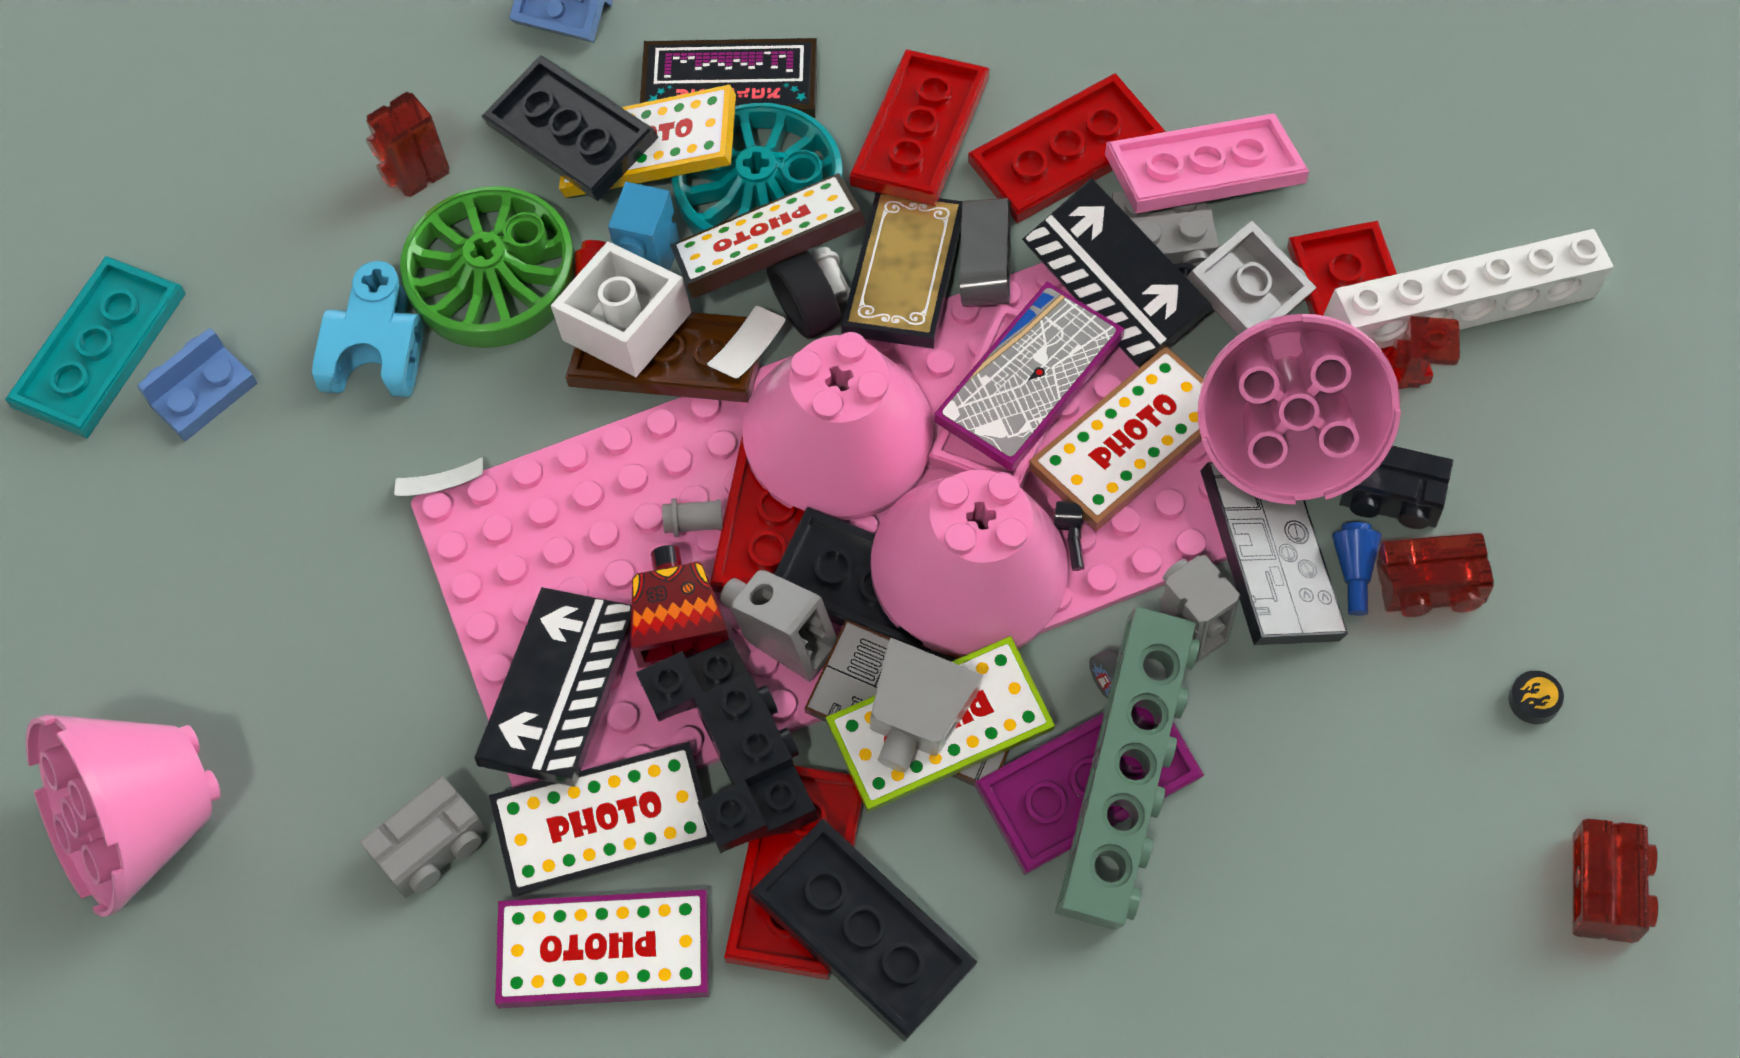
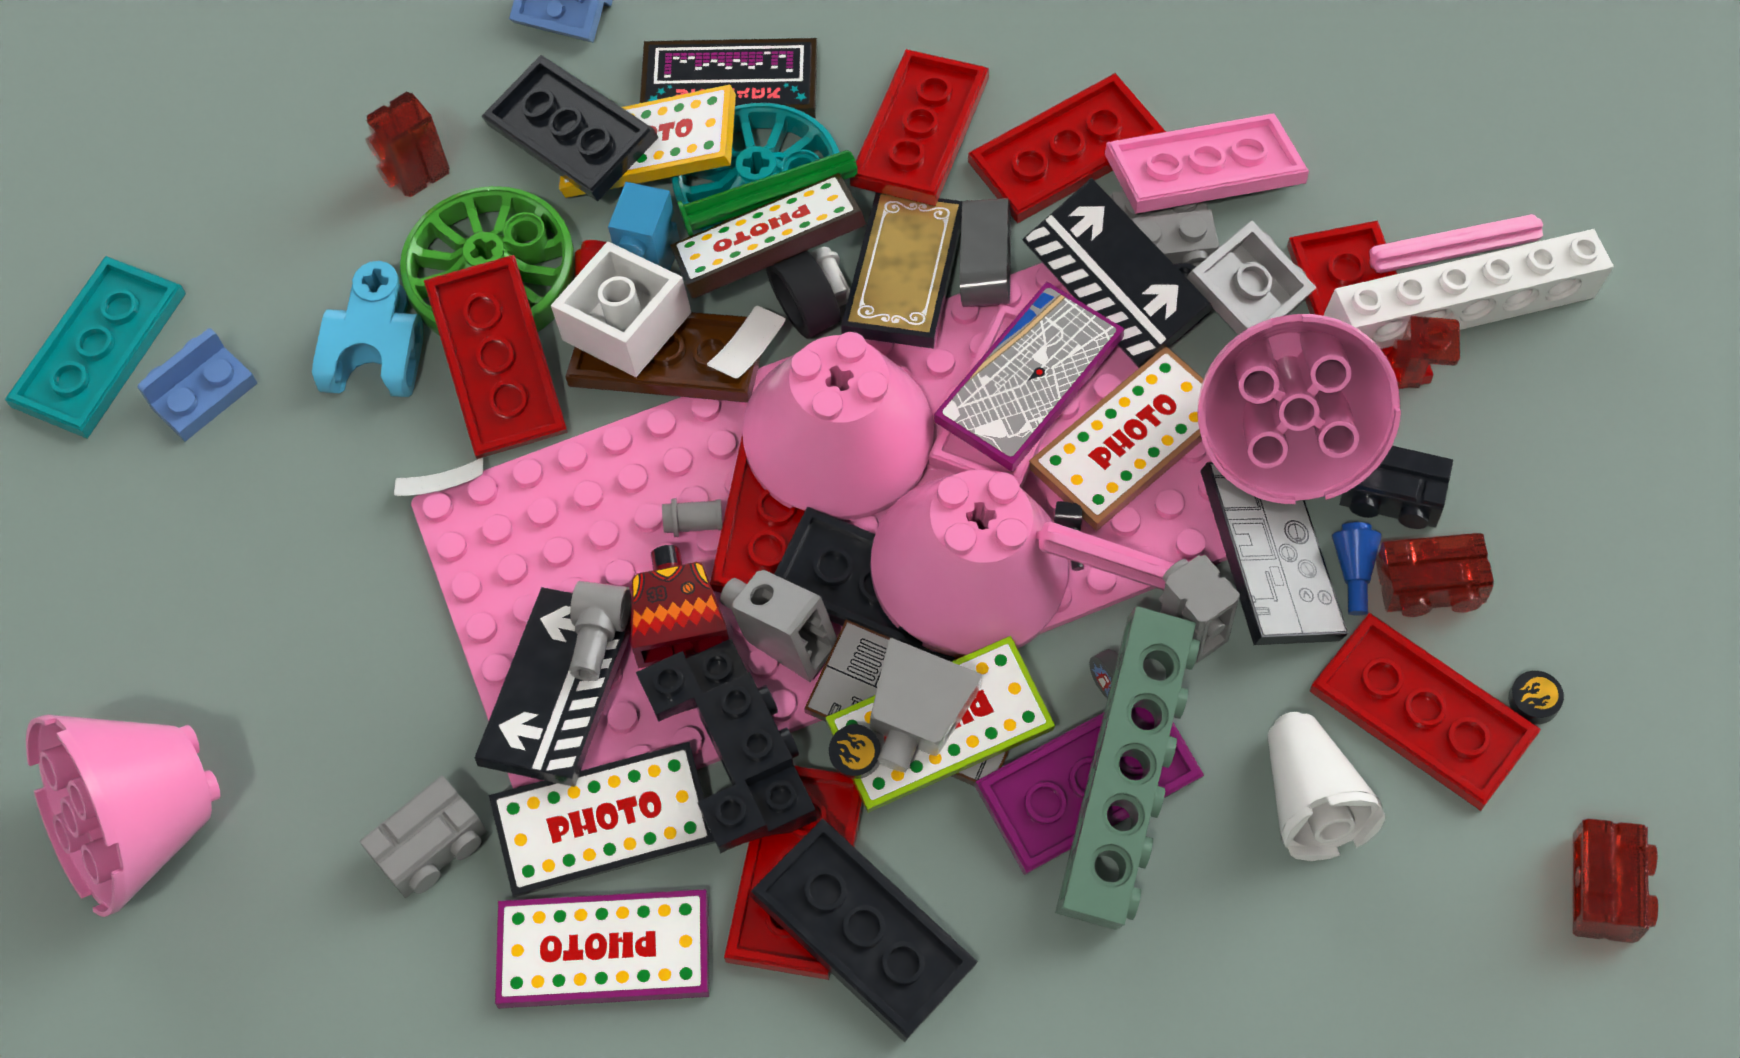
(495, 356): none -> red tile
(596, 613): none -> light grey pin
(762, 191): none -> green axle
(855, 751): none -> black tile
(1102, 554): none -> bright pink axle
(1318, 791): none -> white cone
(1425, 711): none -> red tile
(1455, 243): none -> bright pink axle

